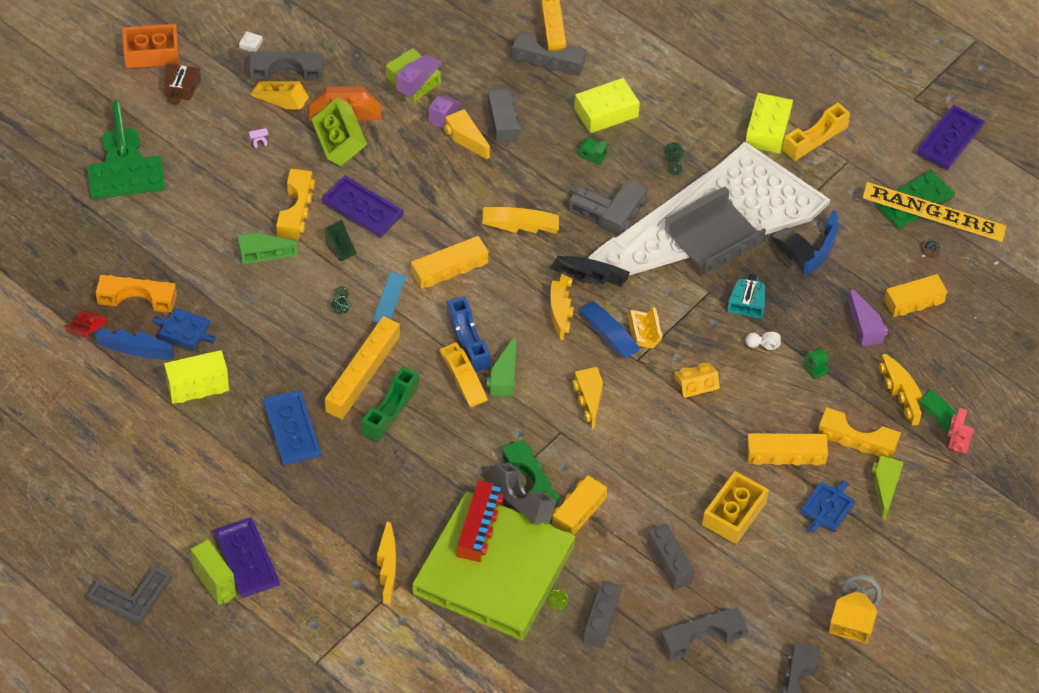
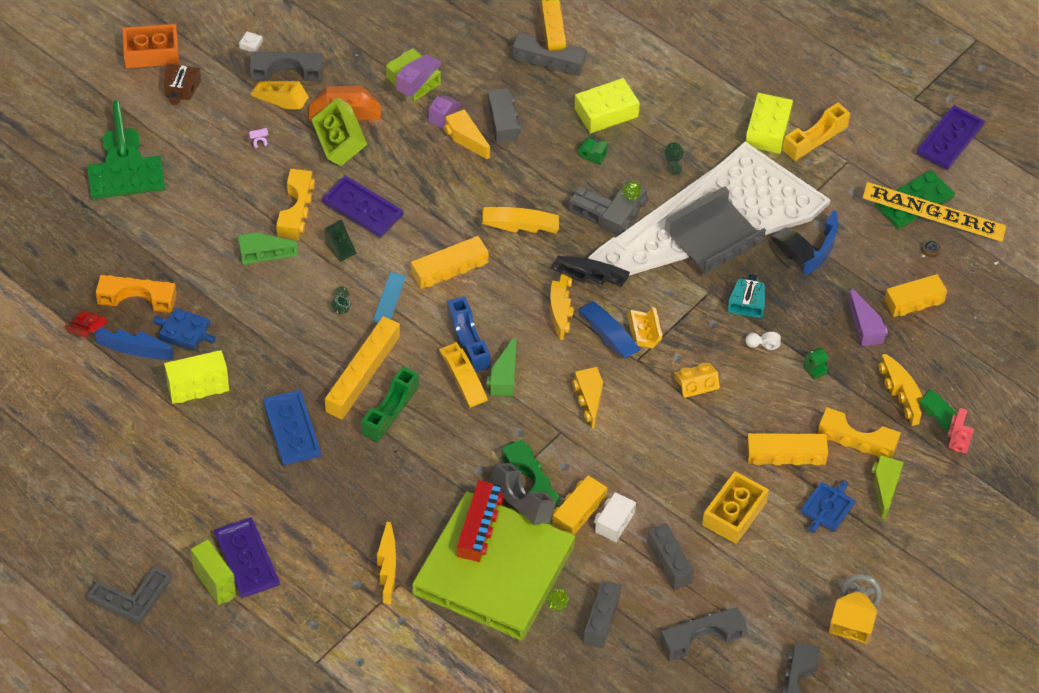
(615, 516): none -> white brick
(632, 190): none -> clear neon green tile

